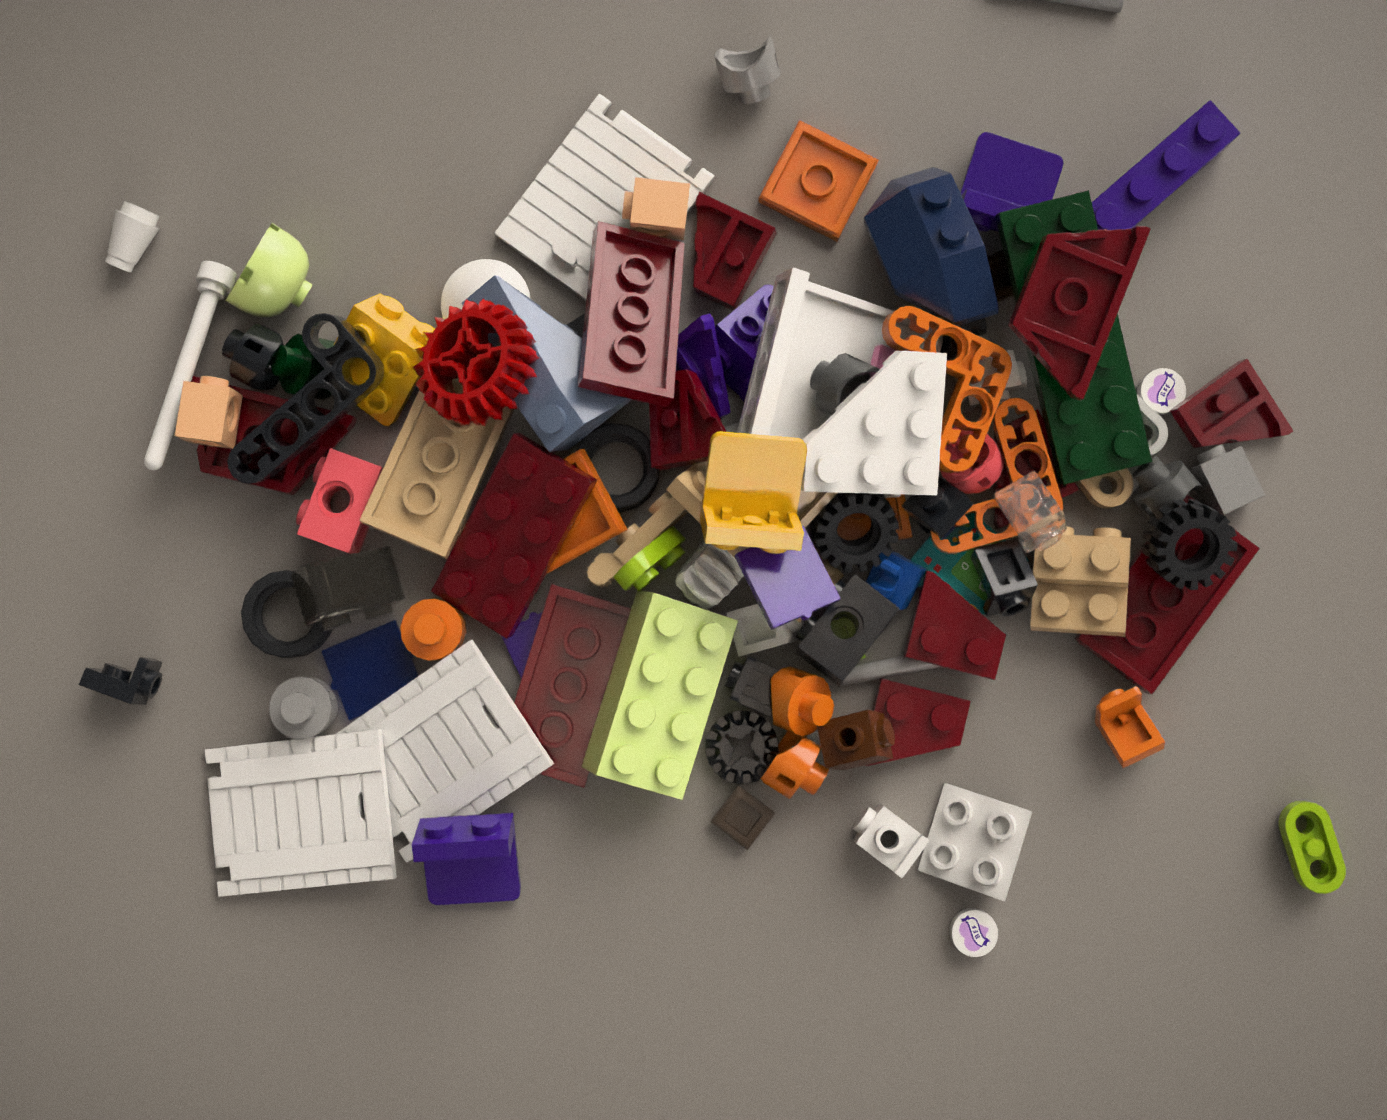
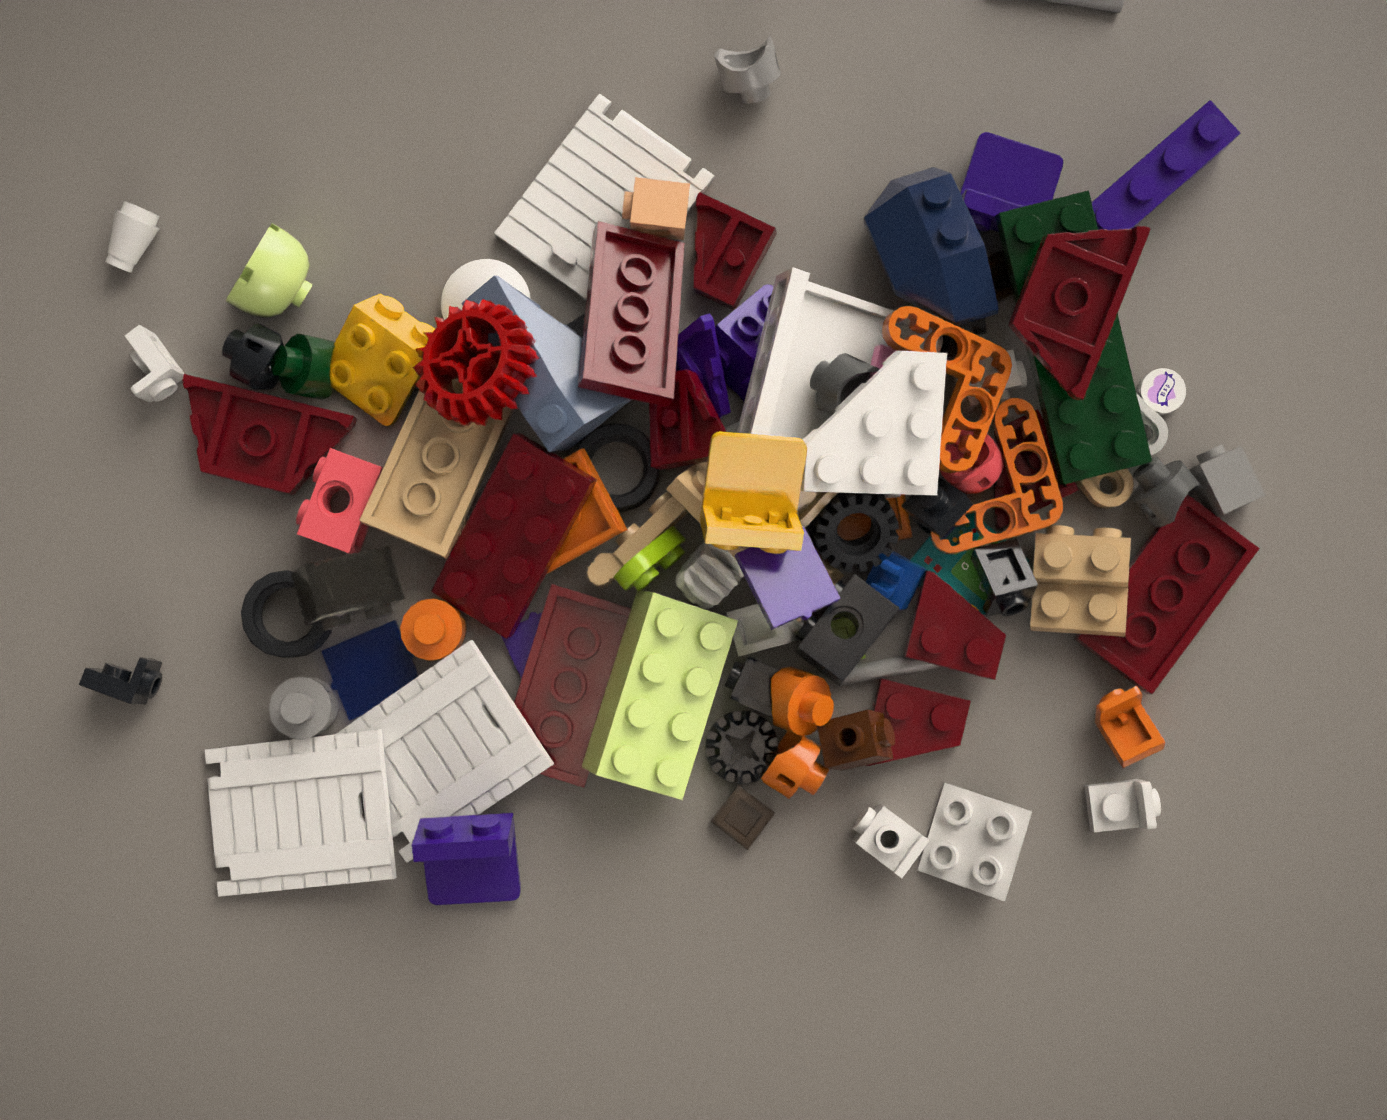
(156, 362): none -> white bracket
(209, 413): light nougat brick -> none
(214, 283): white piece -> none
(302, 406): black beam -> none
(818, 181): orange tile -> none
(973, 932): white tile -> none
(1032, 512): clear bracket -> none
(1122, 805): none -> white bracket
(1206, 560): black tyre -> none
(1231, 410): dark red wing -> none
(1312, 844): lime plate -> none

